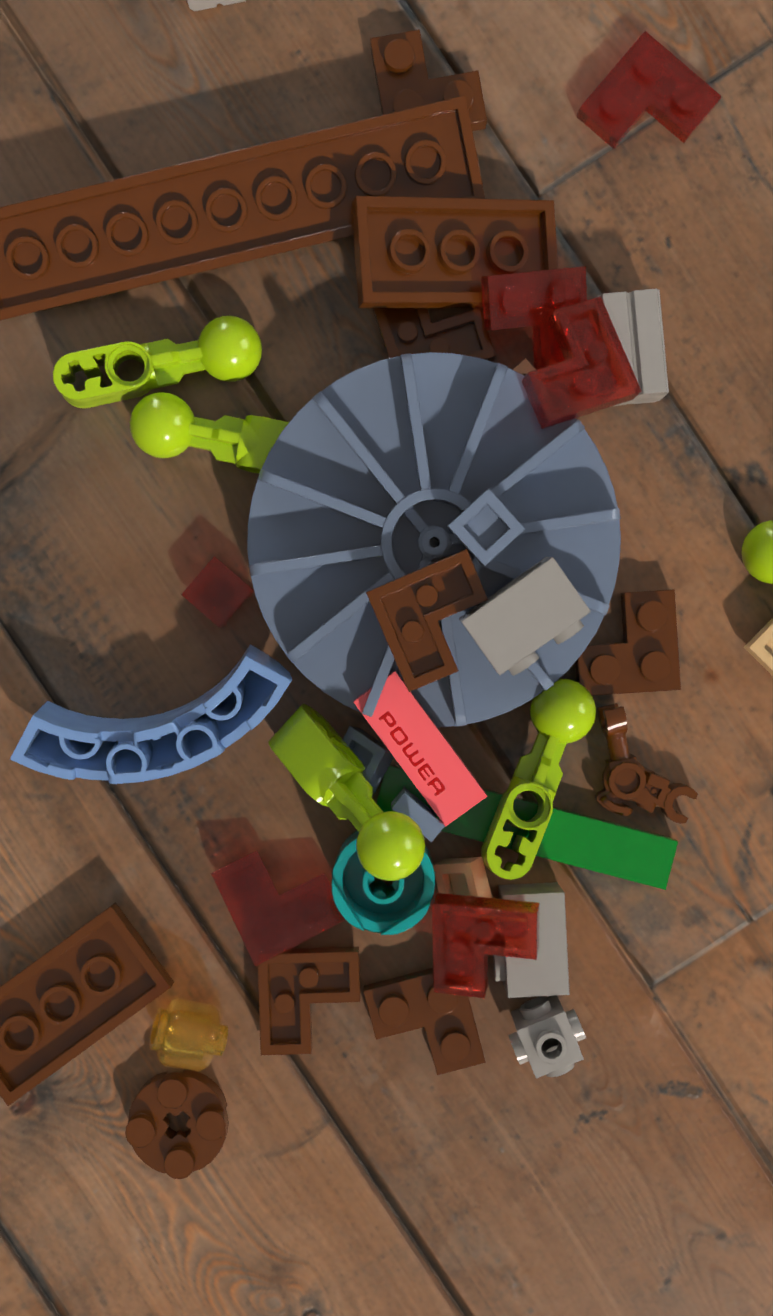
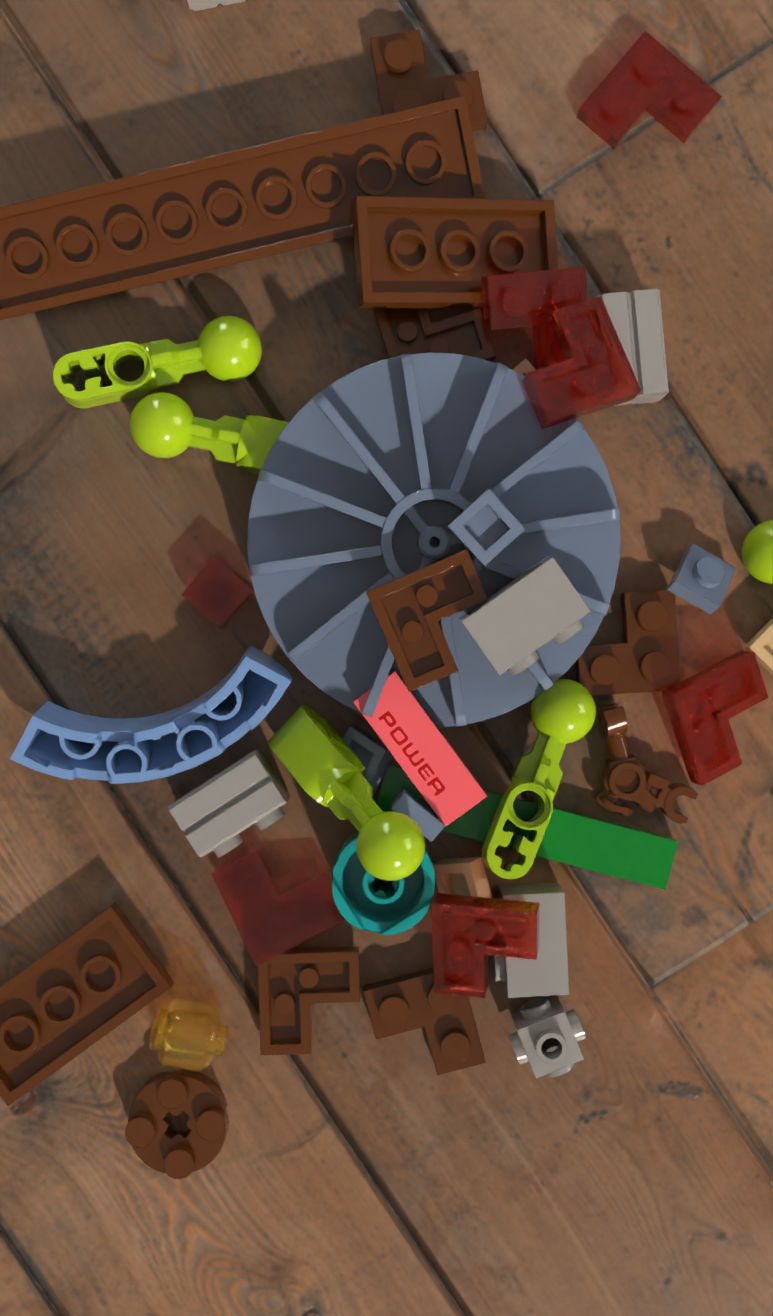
(230, 804): none -> light grey brick
(701, 579): none -> sand blue plate
(701, 712): none -> clear red plate

